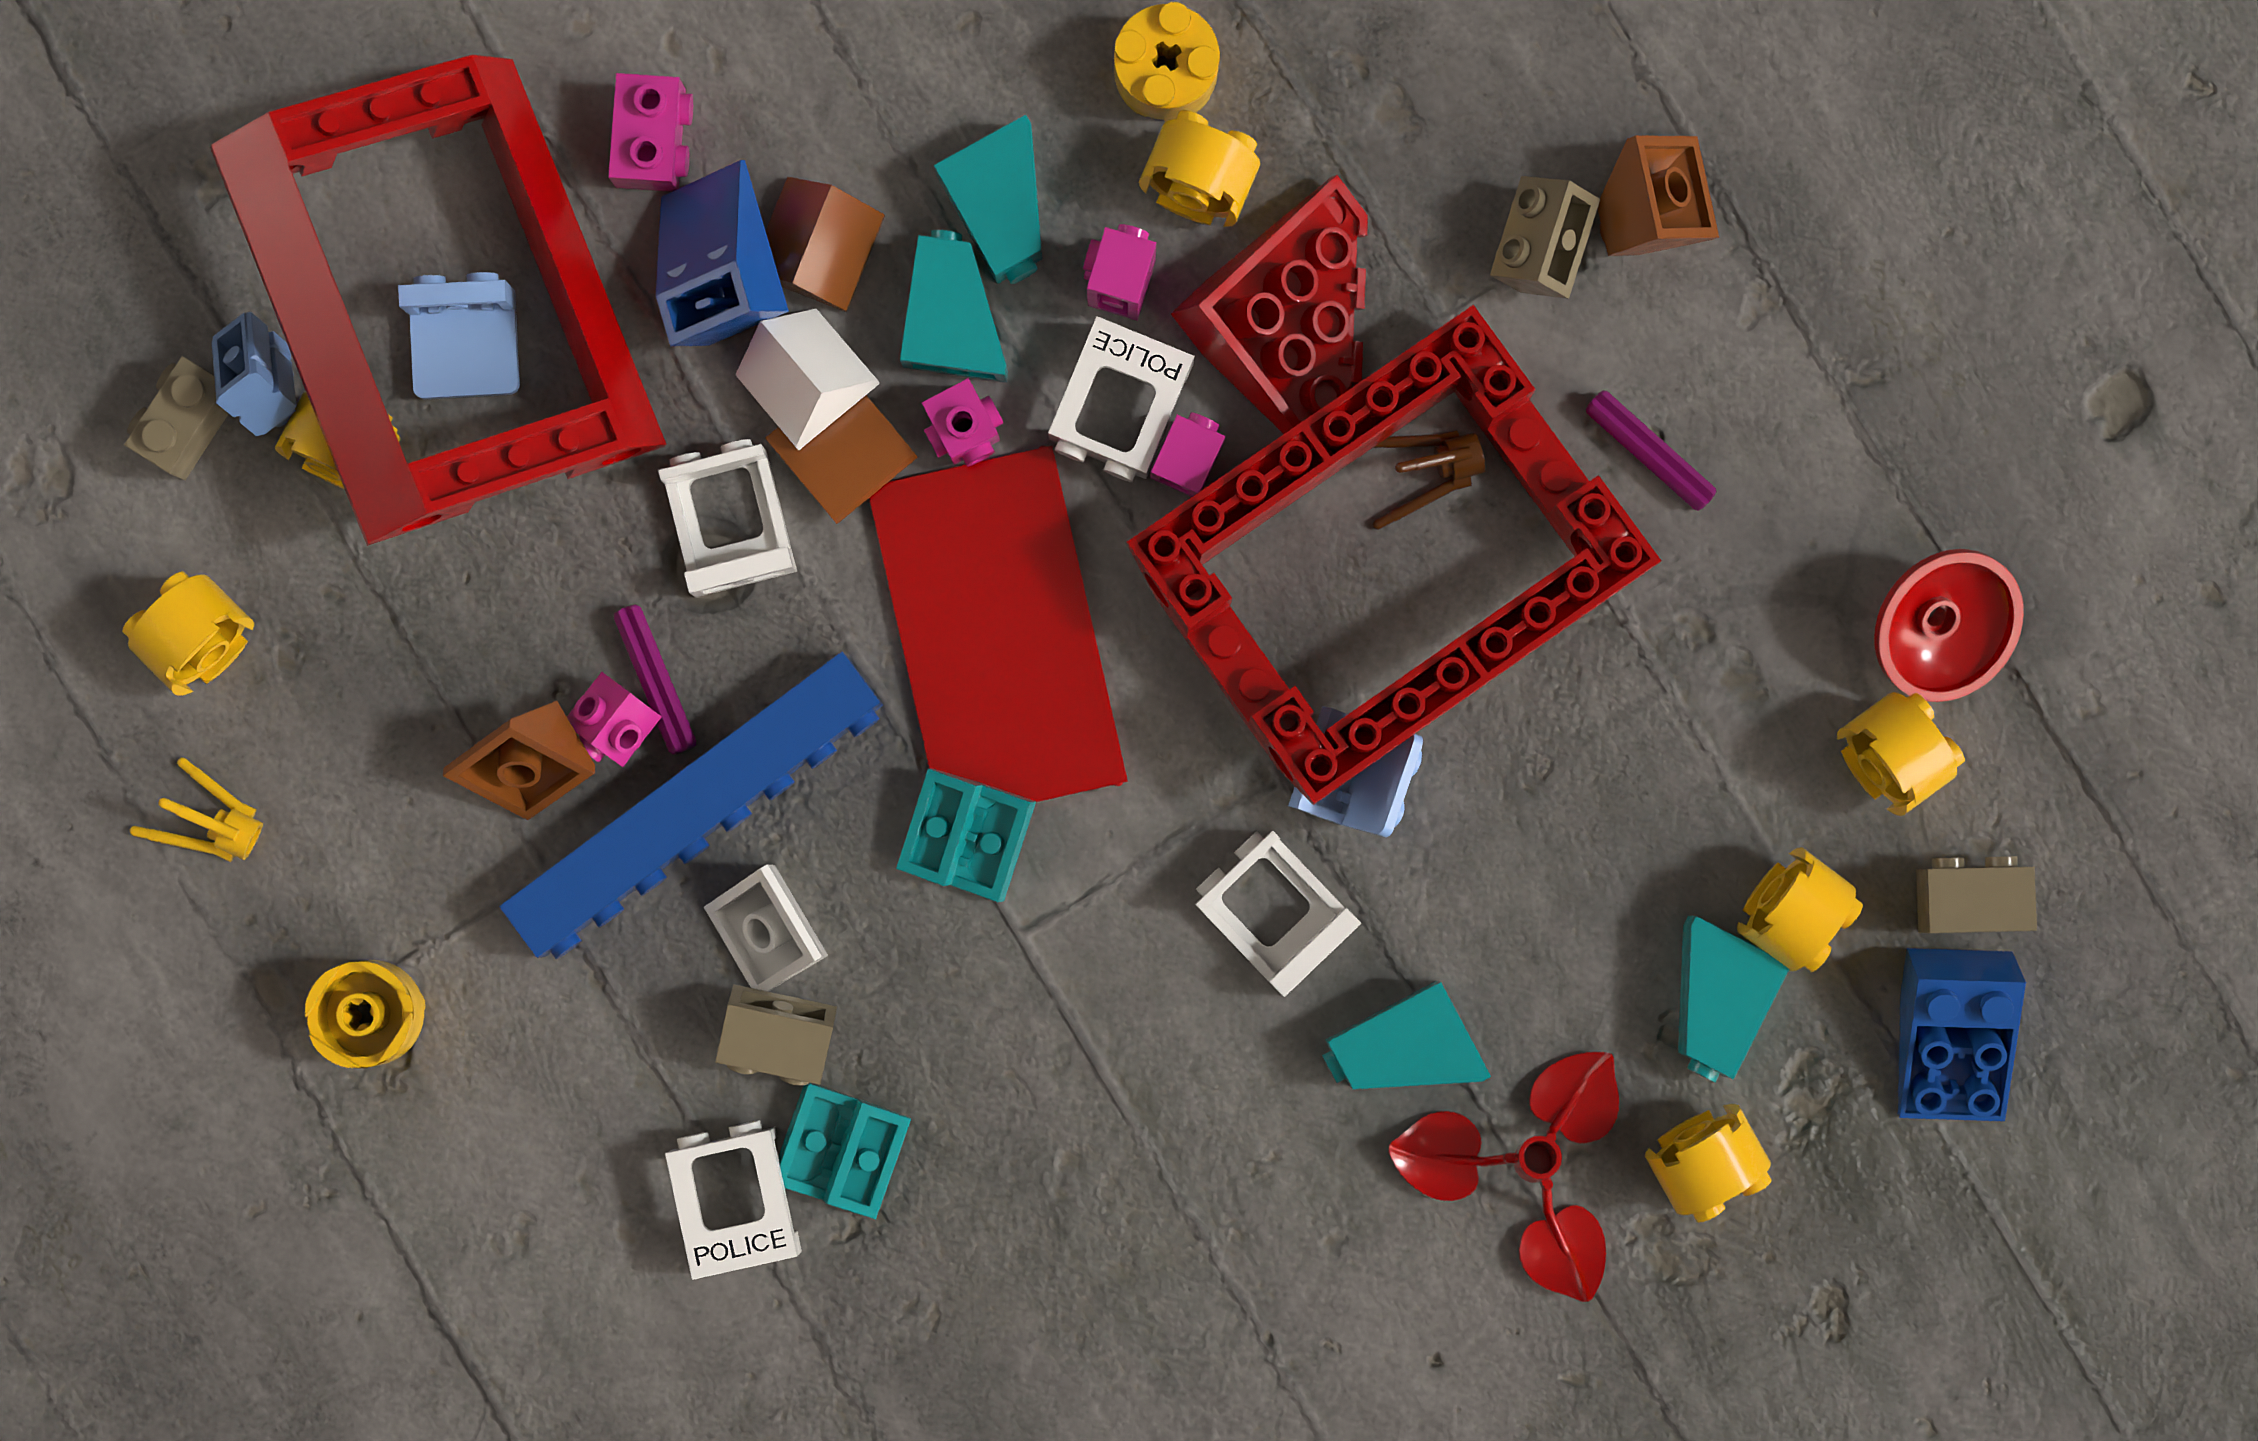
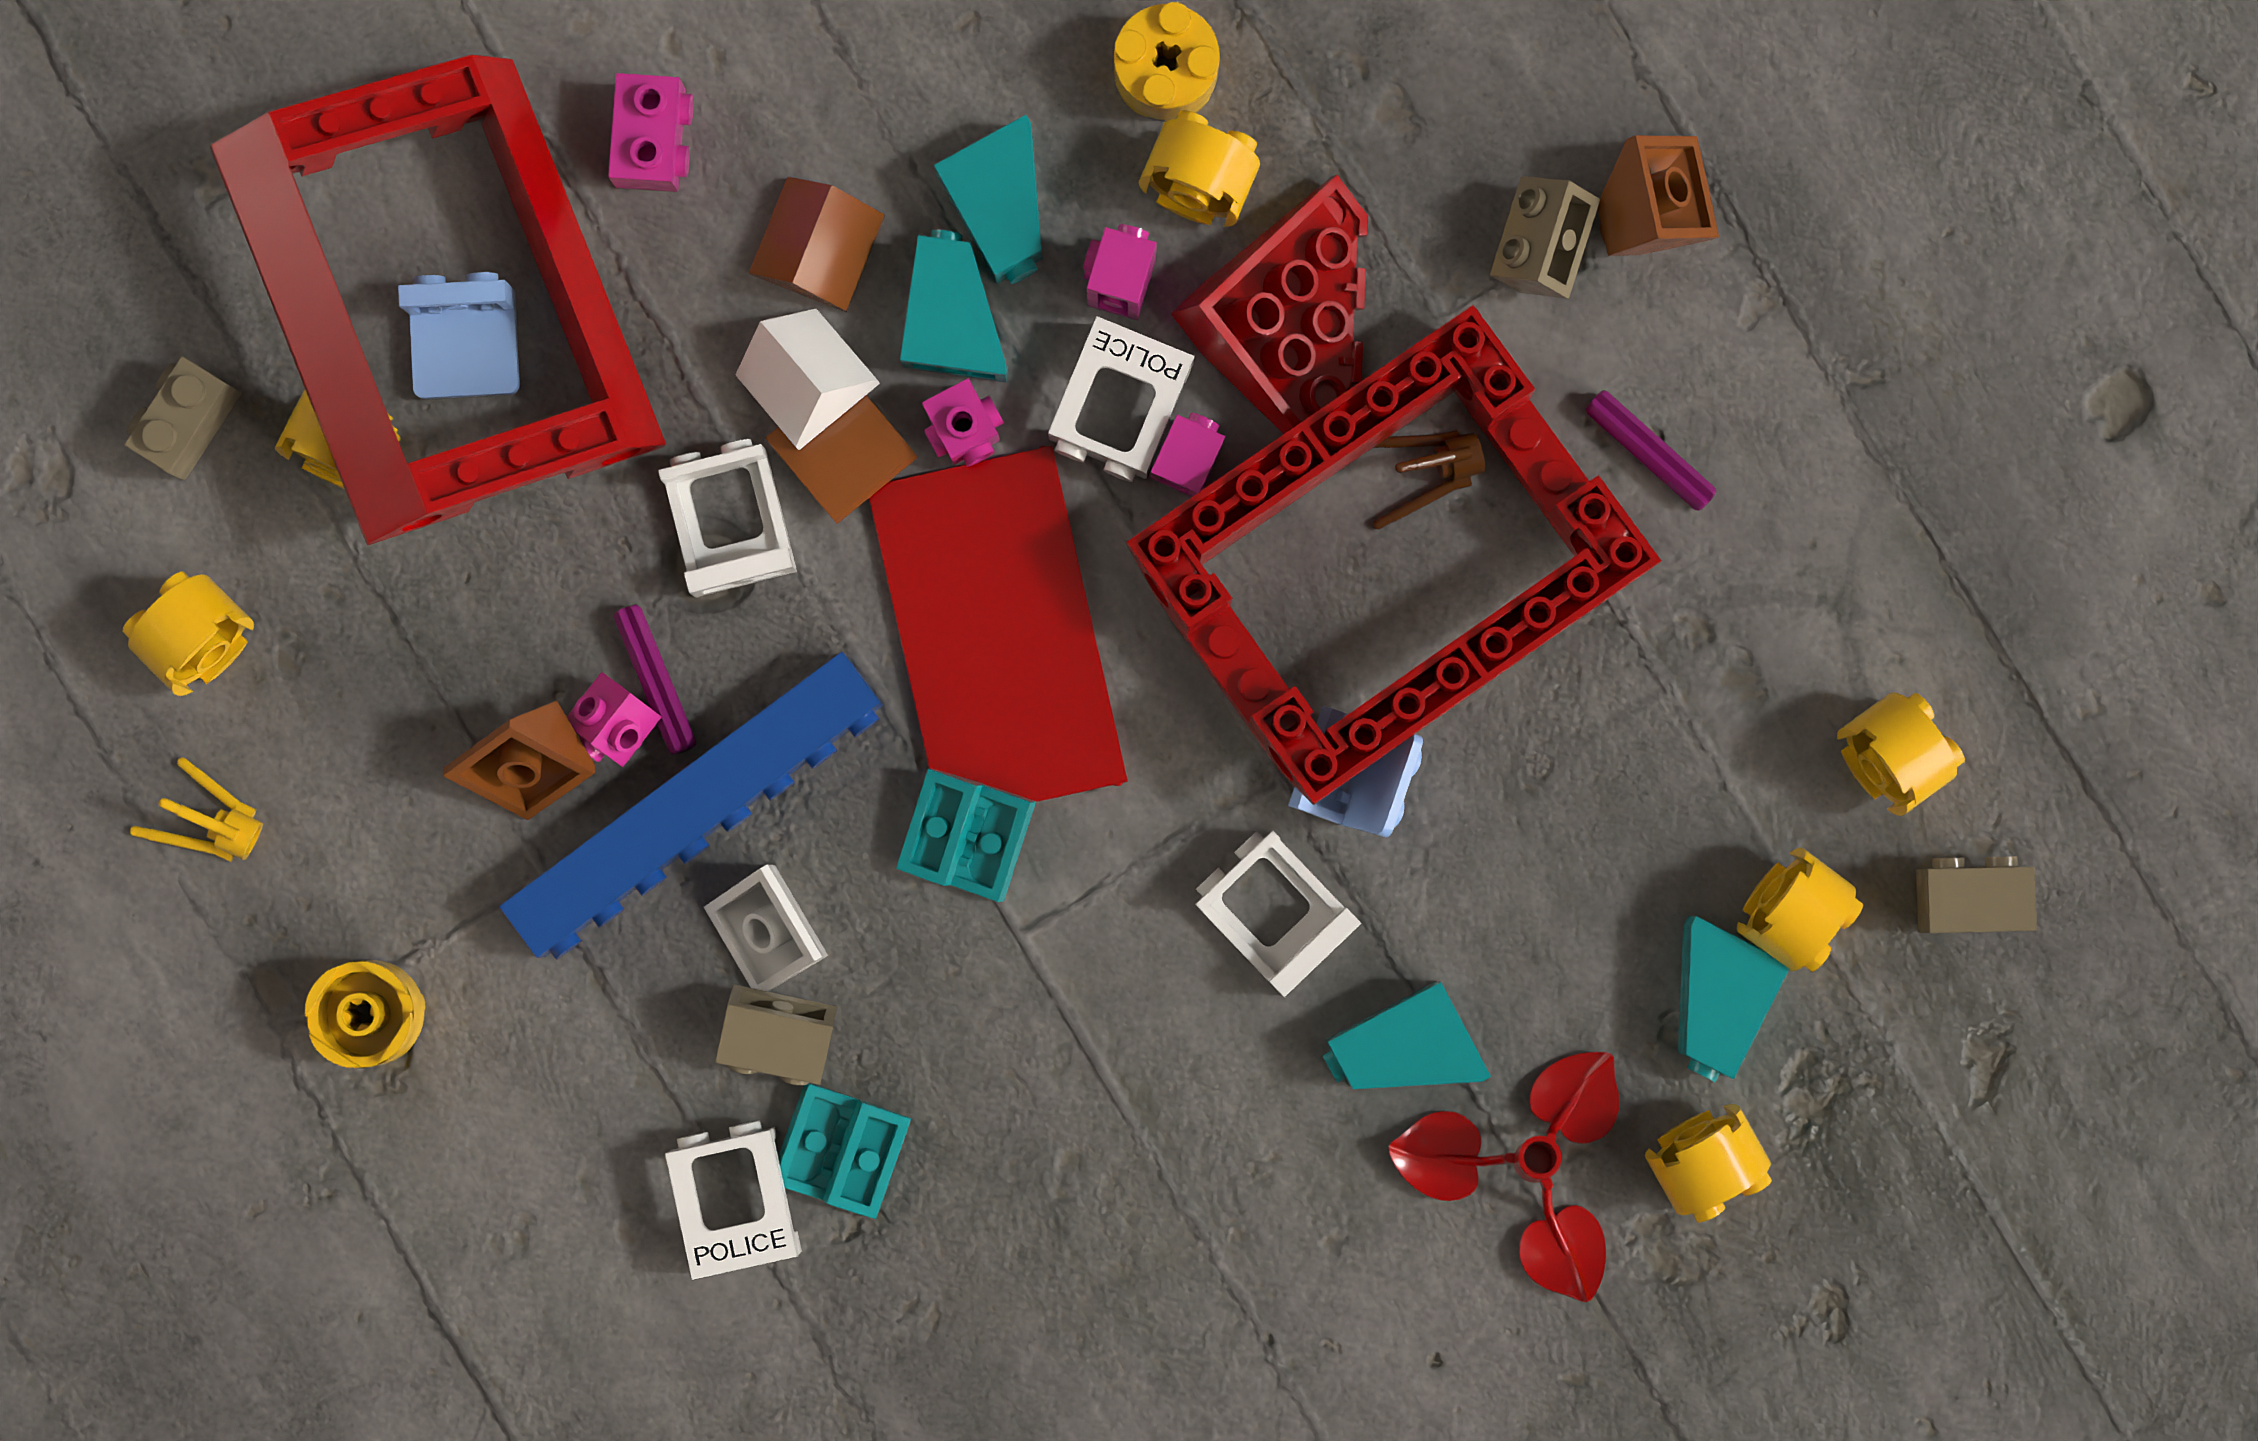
(253, 374): medium blue brick -> none
(715, 260): blue slope -> none
(1958, 1033): blue slope -> none
(1965, 638): red dish -> none

